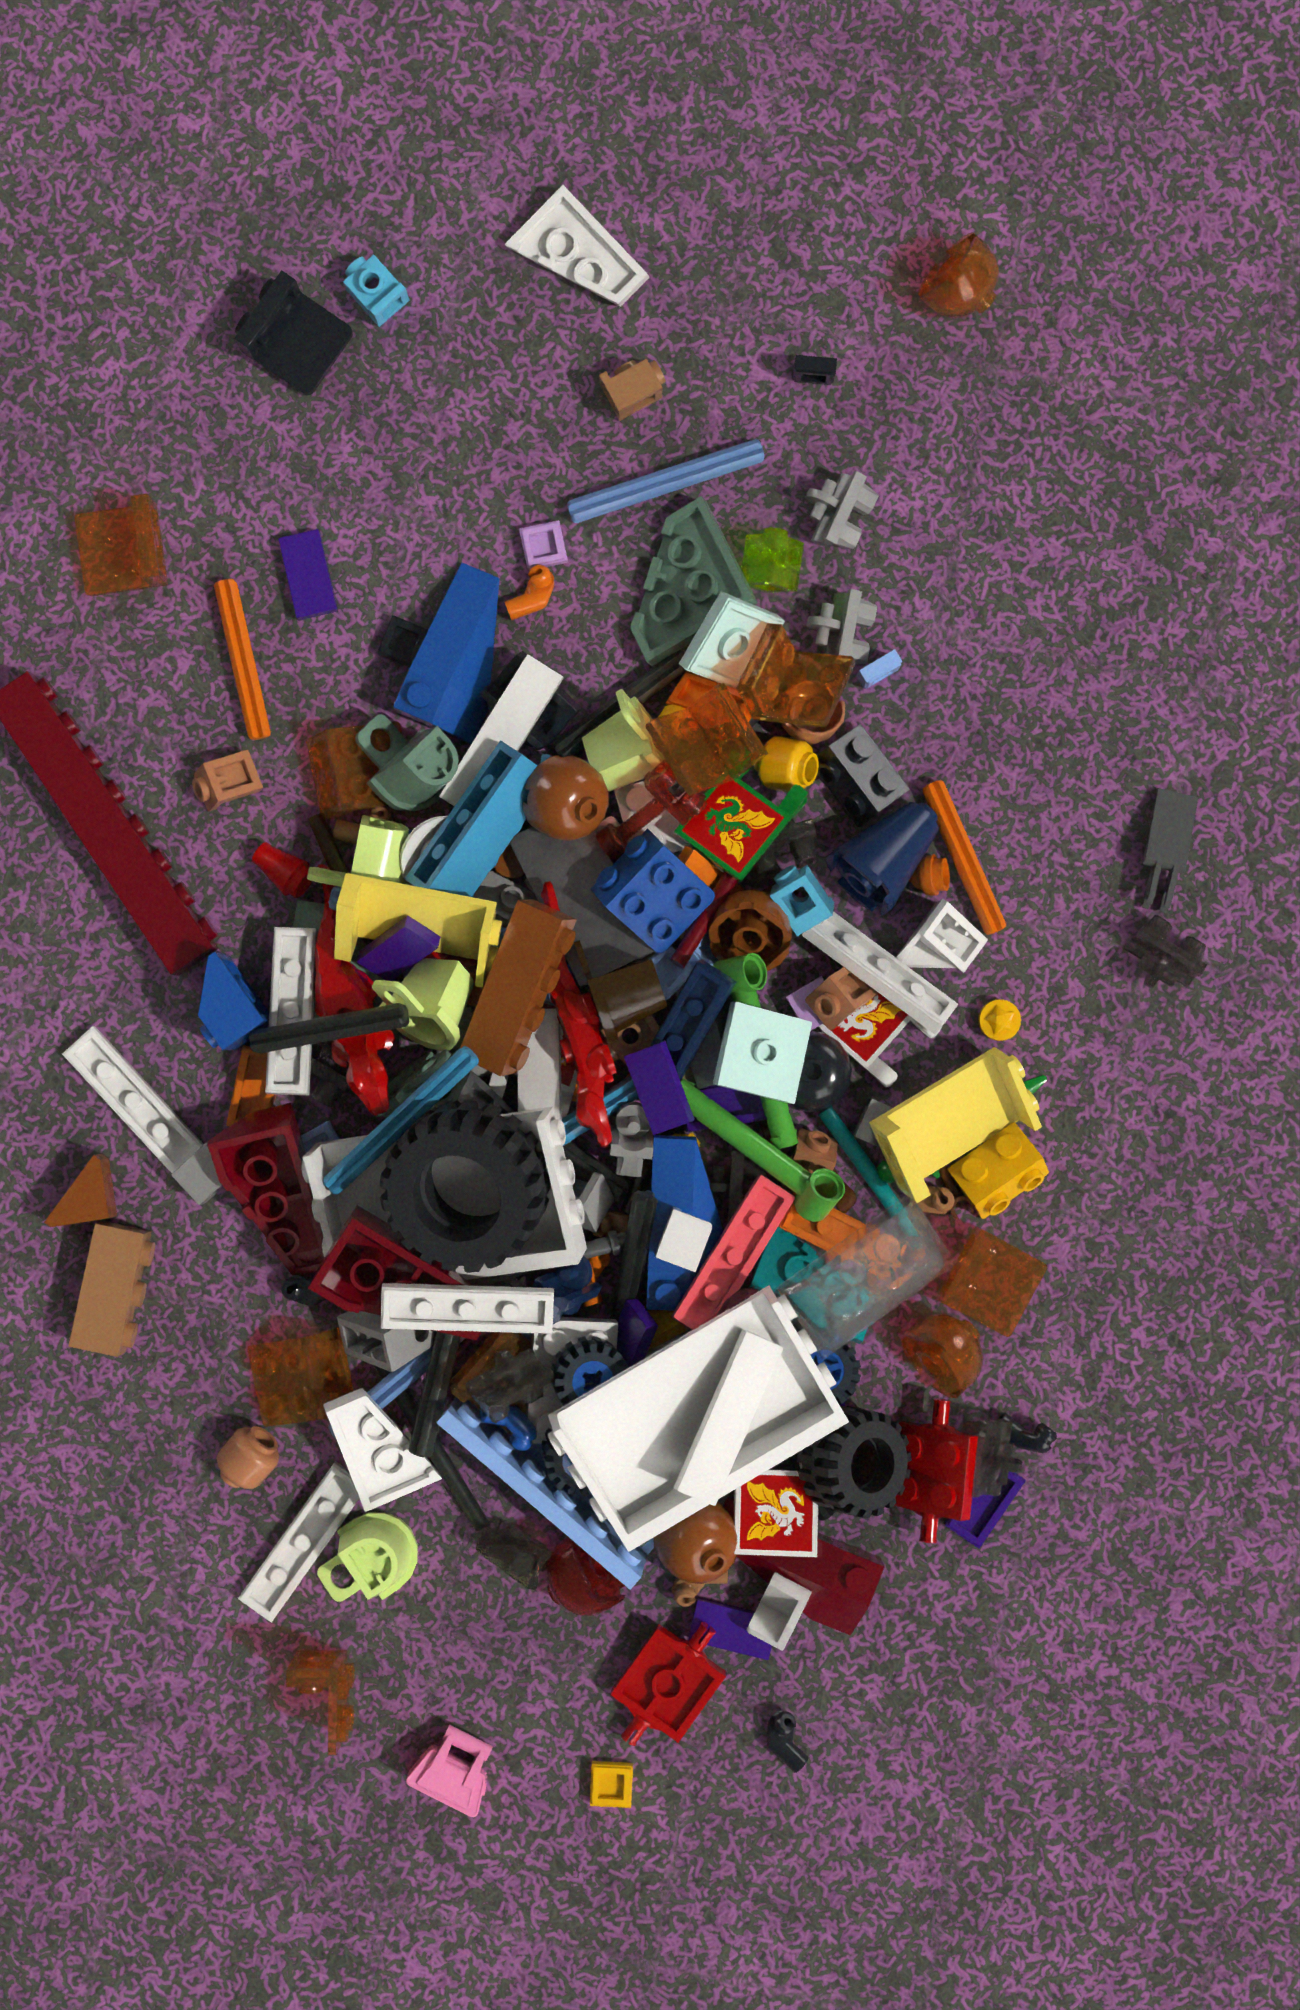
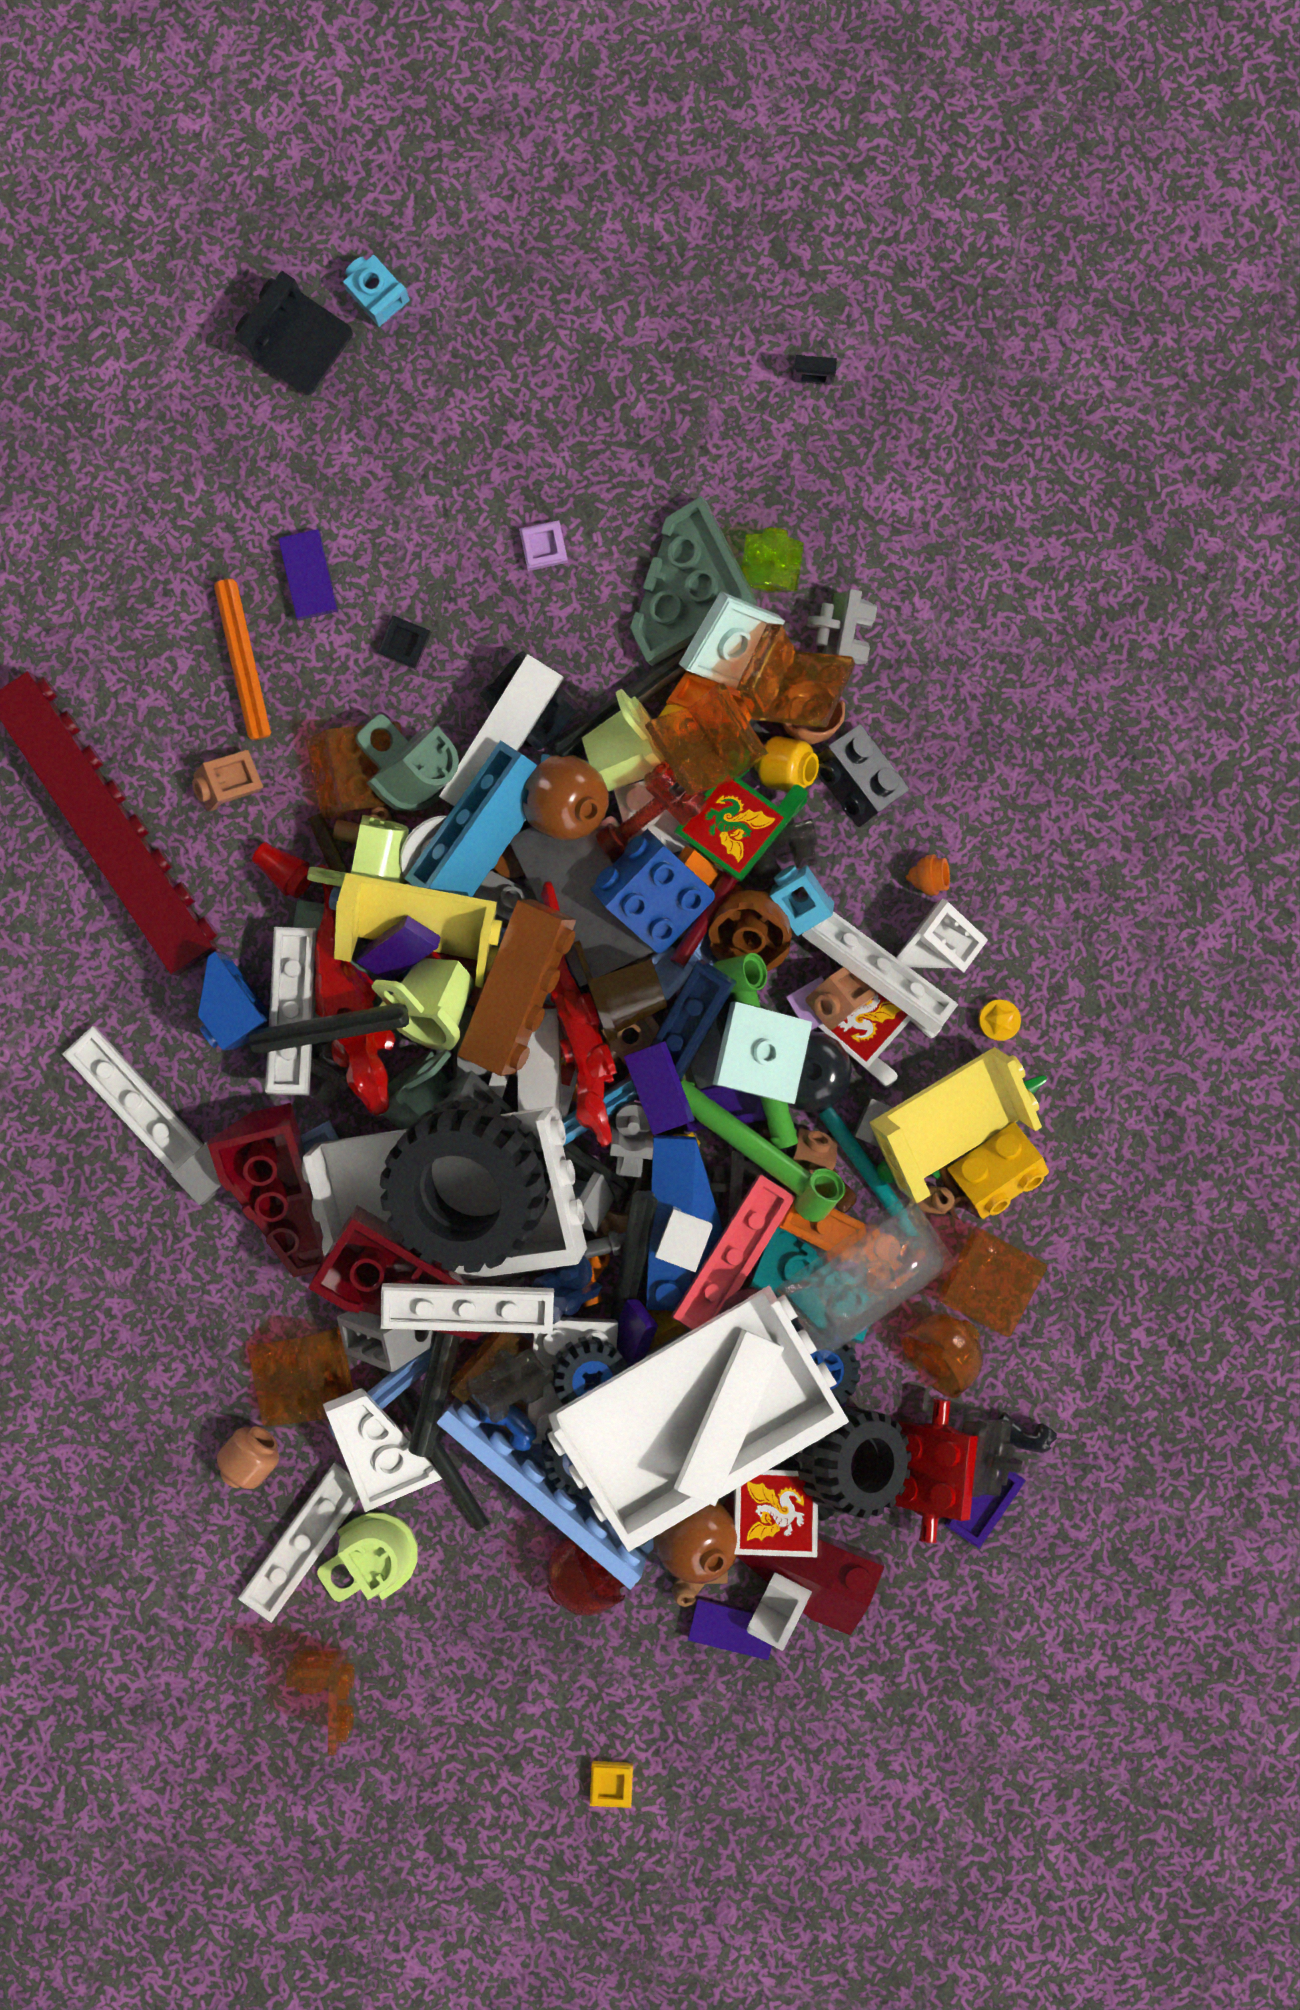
(88, 1197): dark orange slope -> none
(112, 1289): medium nougat brick -> none
(121, 548): clear orange bracket -> none
(249, 1086): orange tile -> none
(297, 1290): black arm -> none
(401, 1119): dark azure axle -> none
(450, 1776): bright pink piece -> none
(455, 659): blue wedge -> none
(514, 1552): clear smoke hips -> none
(536, 593): orange arm -> none
(578, 248): white wing -> none
(633, 387): medium nougat brick -> none
(666, 481): medium blue axle -> none
(668, 1683): red plate -> none
(780, 1740): black arm -> none
(834, 506): light grey hips -> none
(879, 669): light blue tile -> none
(884, 856): dark blue cone -> none
(963, 280): clear orange cylinder -> none
(964, 857): orange axle -> none
(1164, 959): clear smoke hips -> none
(1168, 842): dark grey arm -> none

